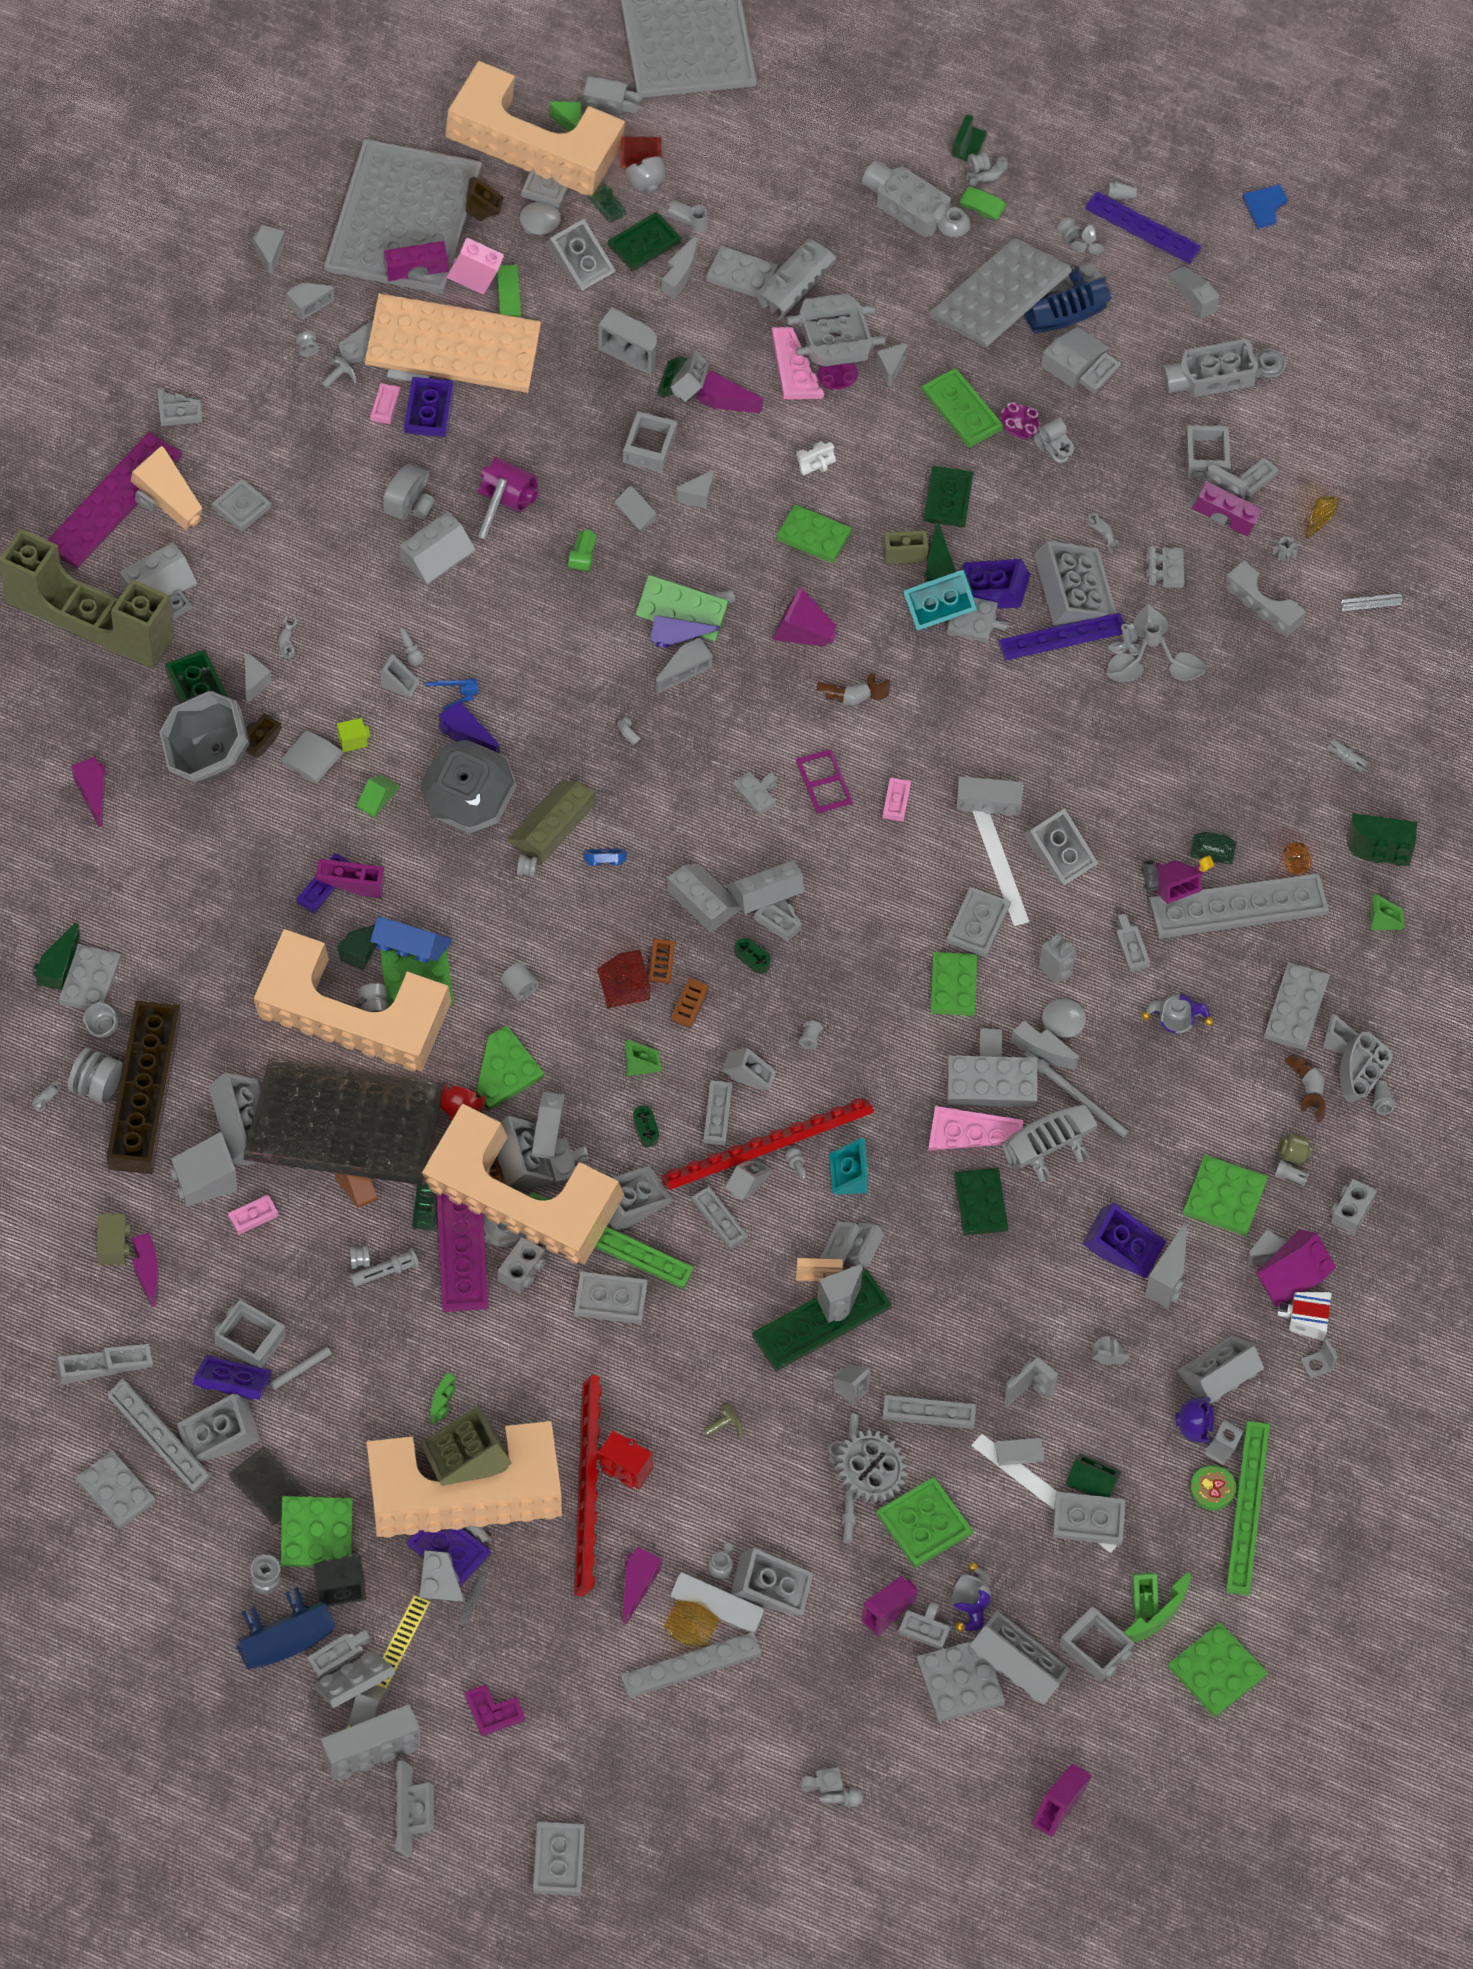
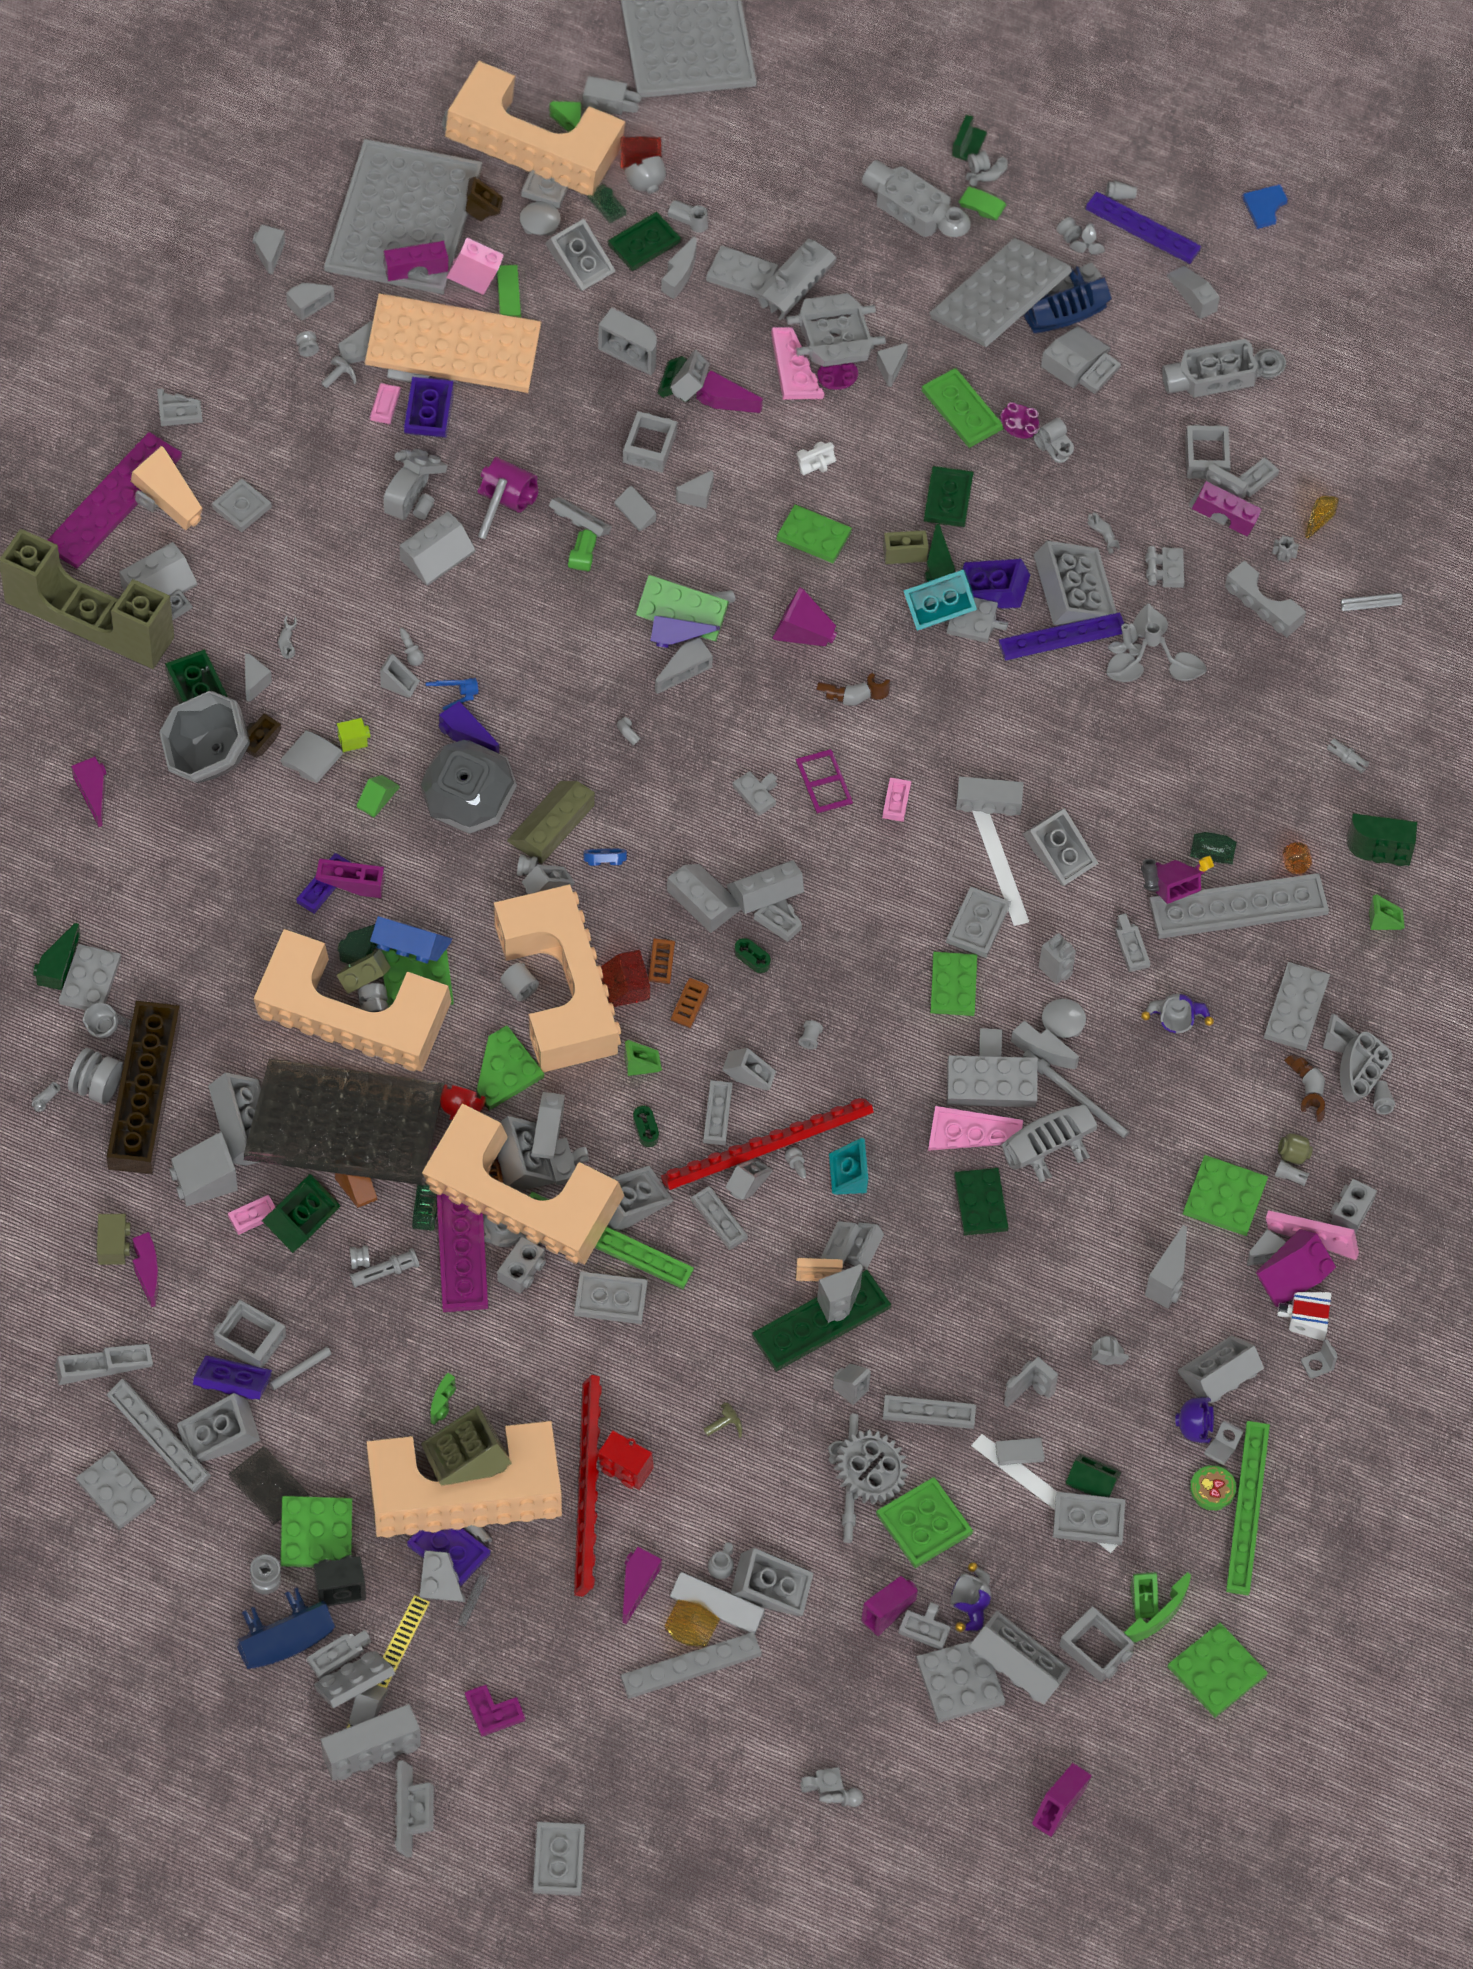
(301, 1213): none -> dark green slope
(363, 971): none -> olive brick
(420, 463): none -> light grey plate
(546, 877): none -> light grey slope
(554, 926): none -> light nougat arch
(579, 517): none -> light grey plate
(1124, 1240): dark purple slope -> none
(1334, 1238): none -> bright pink wing

